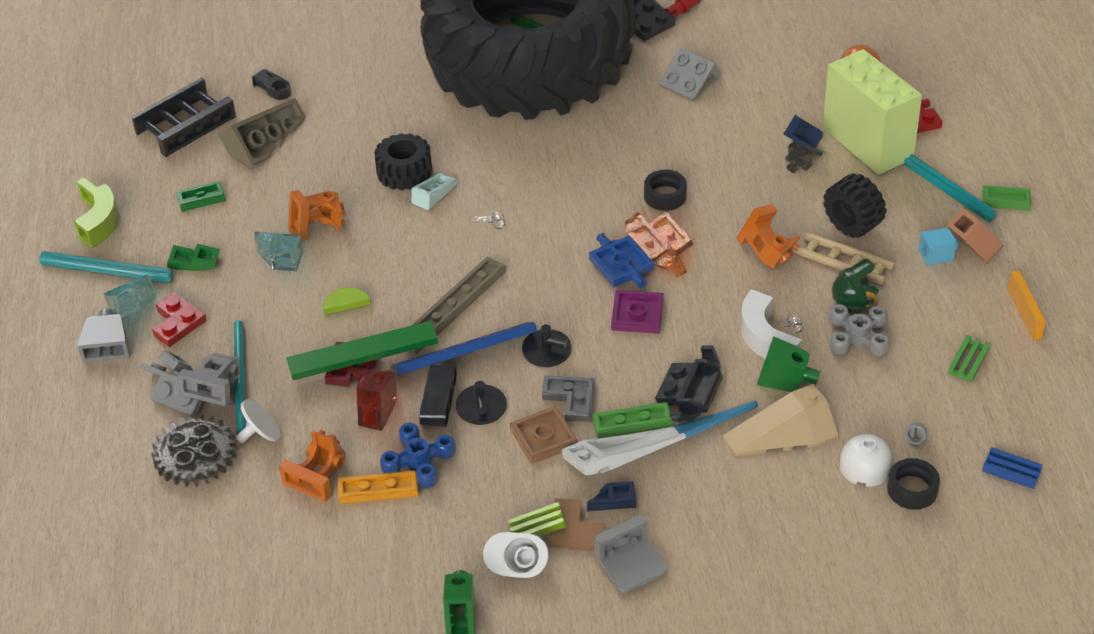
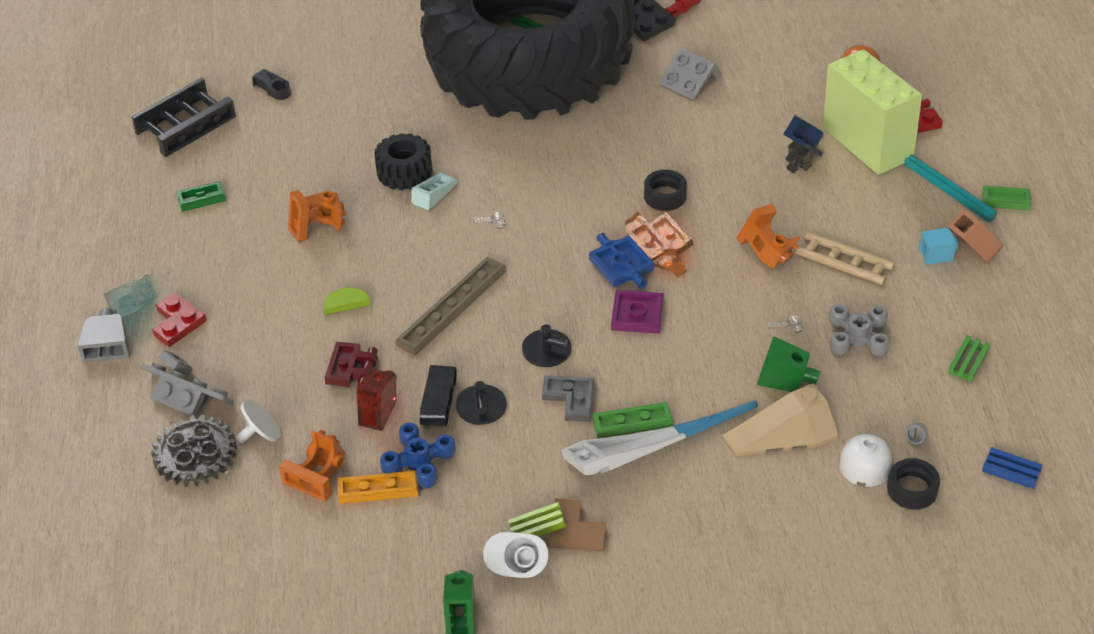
(103, 216): lime arch -> none
(105, 266): teal axle -> none
(193, 260): green slope -> none
(216, 371): light grey tile -> none
(240, 380): teal piece -> none
(261, 134): dark tan wedge -> none
(279, 249): clear light blue slope -> none
(361, 350): green tile -> none
(463, 348): blue tile -> none
(543, 434): medium nougat tile -> none
(614, 496): dark blue tile -> none
(628, 555): light grey bracket -> none
(691, 385): black plate -> none
(754, 324): white arch -> none
(853, 287): dark green helmet -> none
(854, 205): black tyre -> none
(1026, 305): light orange tile -> none

